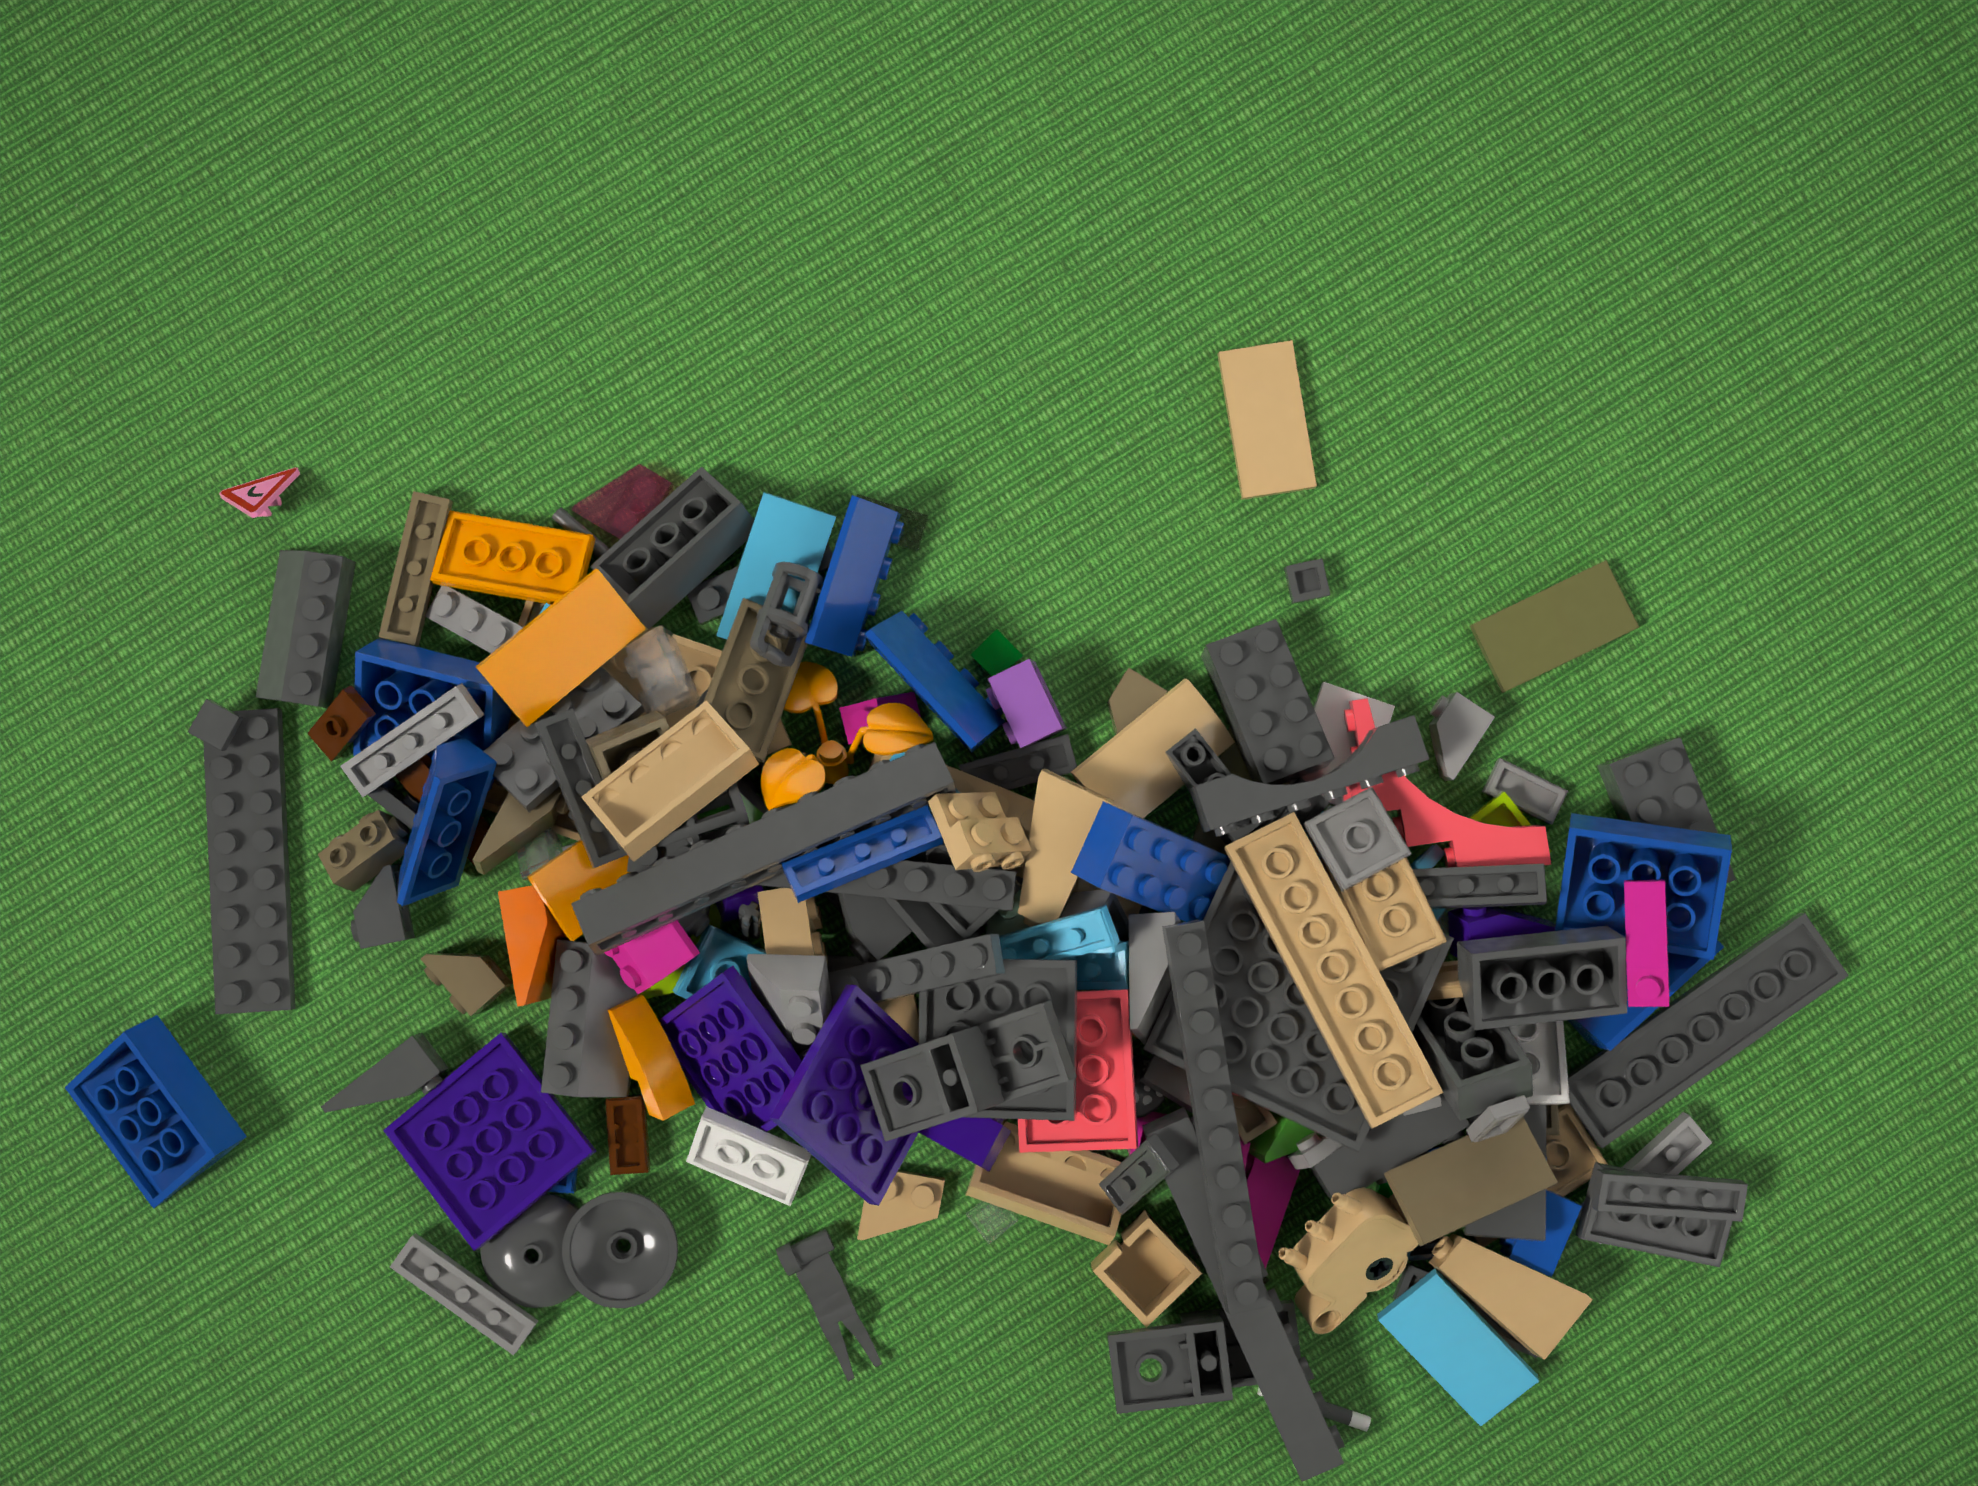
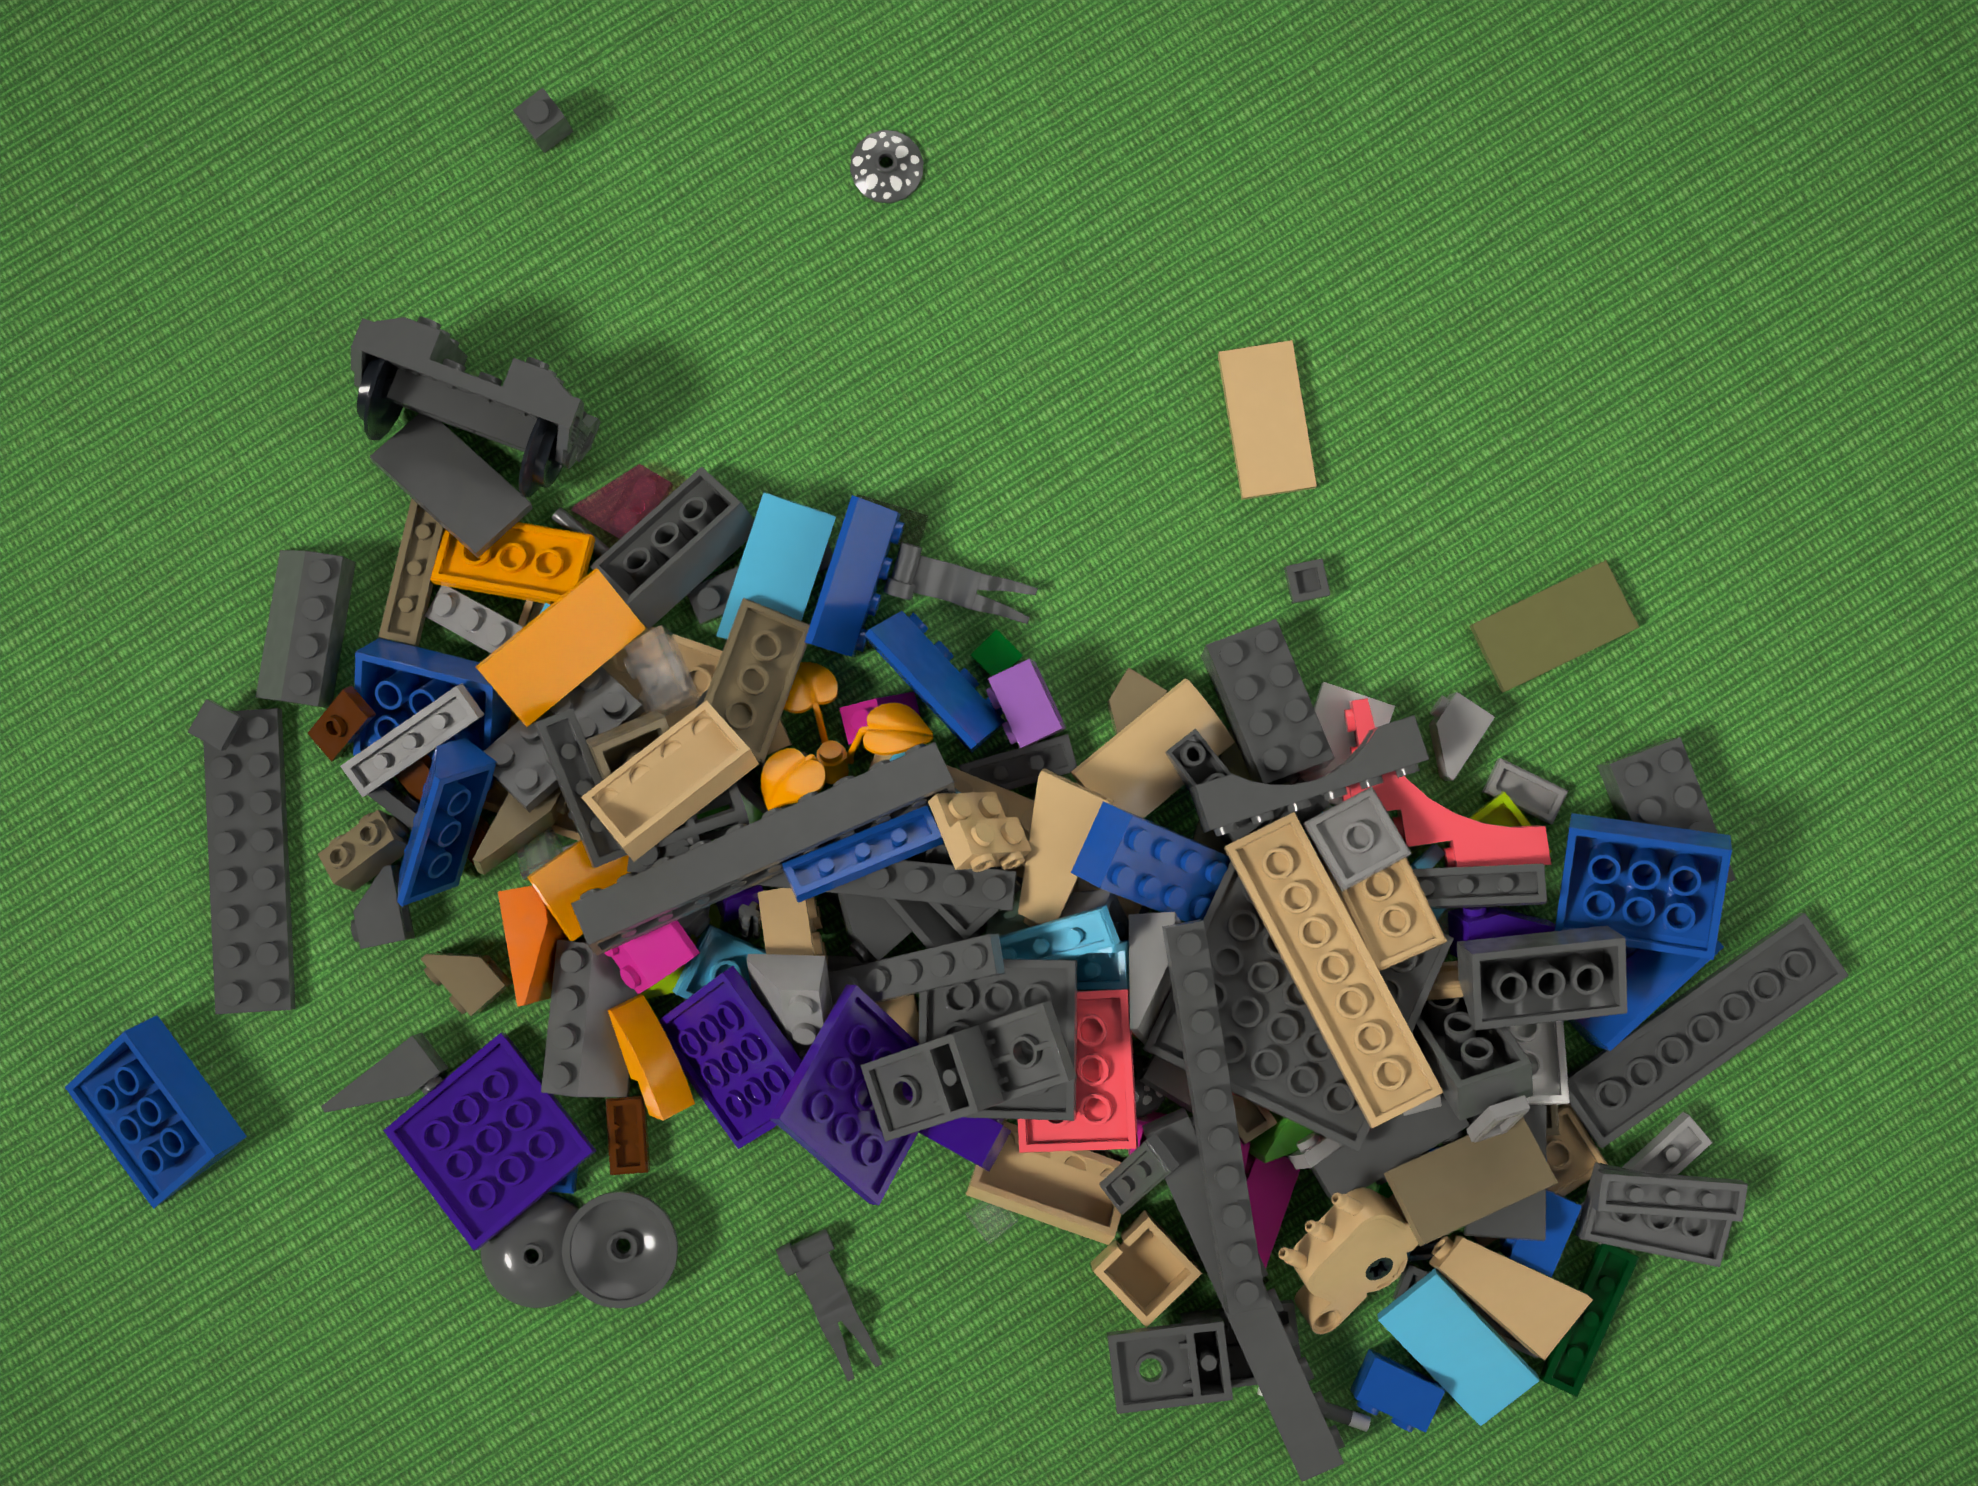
(258, 494): bright pink piece -> none
(424, 370): none -> dark grey piece
(451, 483): none -> dark grey tile
(464, 1294): light grey plate -> none
(543, 120): none -> dark grey brick
(748, 1156): white tile -> none
(781, 622): dark grey piece -> none
(890, 183): none -> dark grey dish
(908, 1202): tan wing -> none
(950, 583): none -> dark grey flag
(1396, 1391): none -> blue brick
(1605, 1284): none -> dark green plate
(1646, 943): dark pink slope -> none

